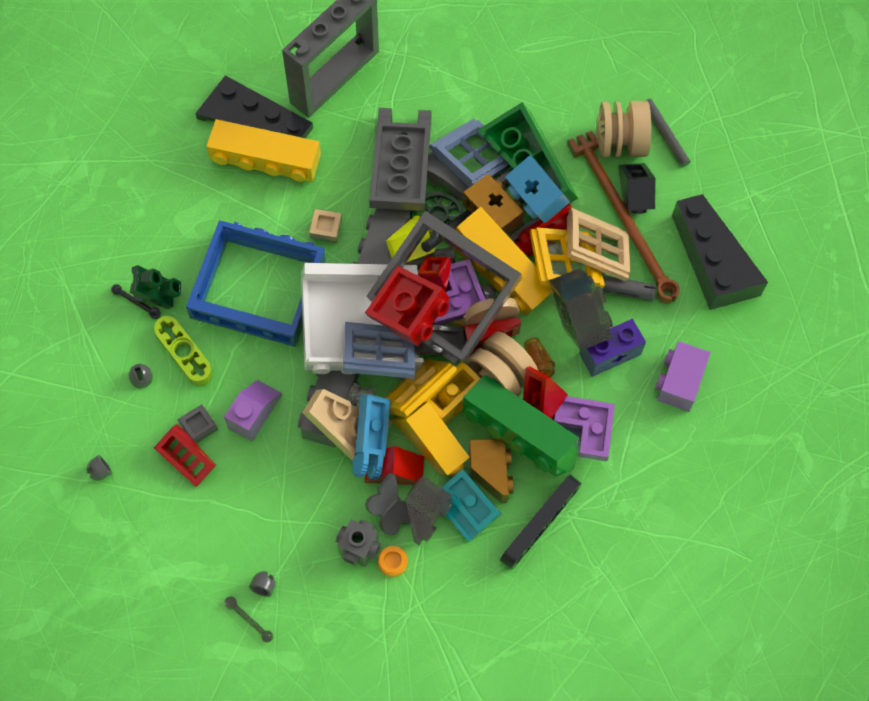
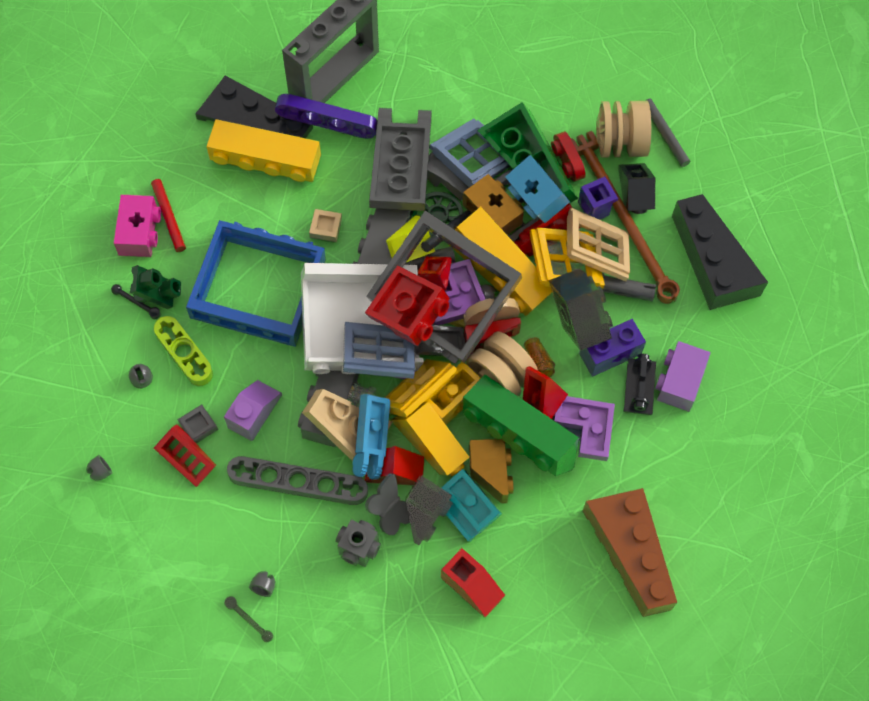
(136, 226): none -> dark pink brick
(168, 215): none -> red bar
(286, 471): none -> dark grey beam
(326, 116): none -> dark purple beam
(392, 561): light orange tile -> none
(472, 582): none -> red slope
(540, 522): black beam -> none
(571, 161): none -> red plate
(597, 198): none -> dark purple brick
(632, 543): none -> dark orange wedge
(640, 385): none -> black hinge

